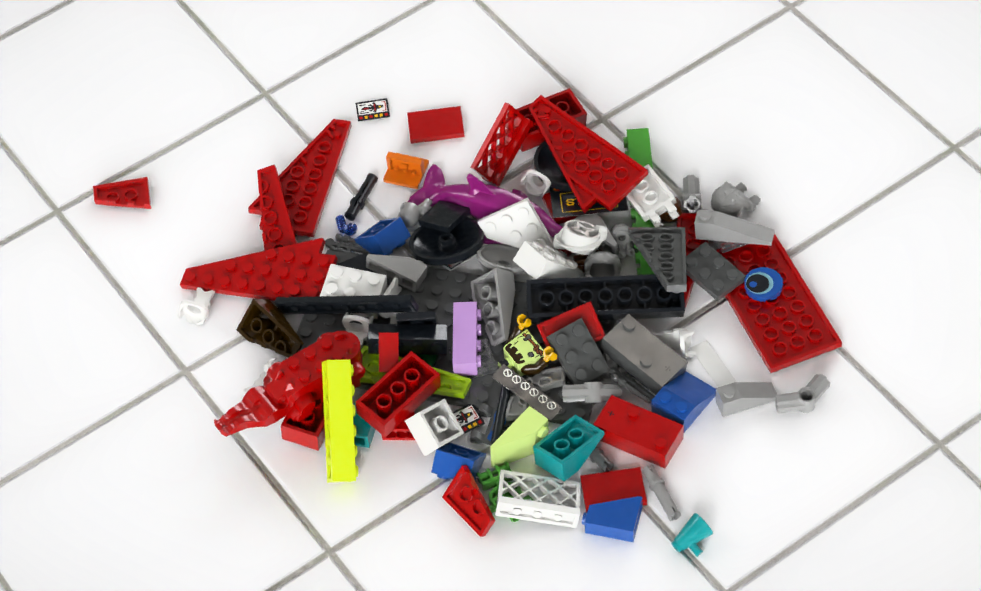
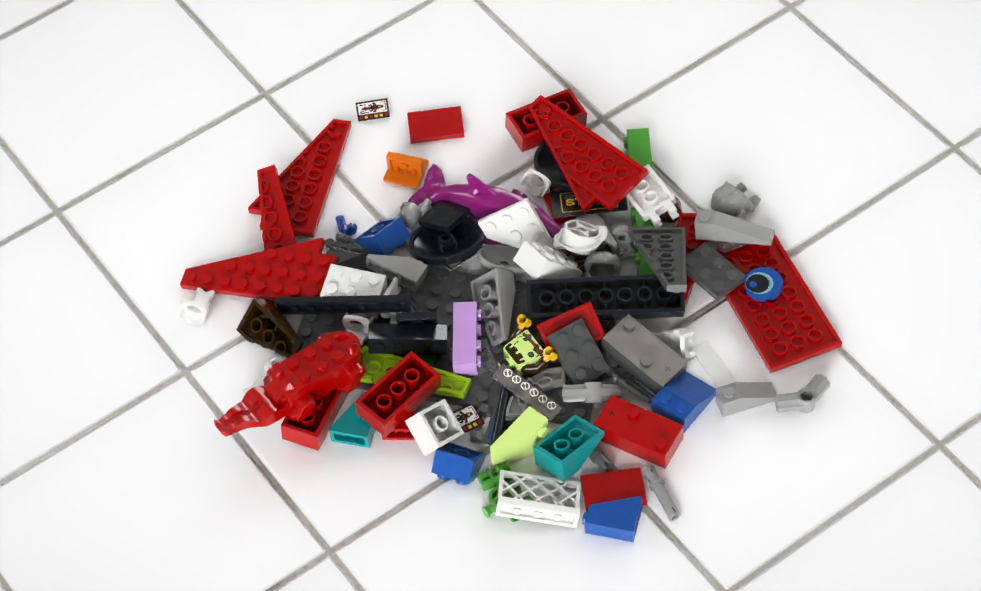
(126, 193): red wing -> none
(339, 421): neon yellow brick -> none
(357, 202): black pin -> none
(388, 350): red tile -> none
(469, 502): red wing -> none
(509, 144): red fence -> none
(691, 197): light grey piece -> none
(693, 532): teal piece -> none

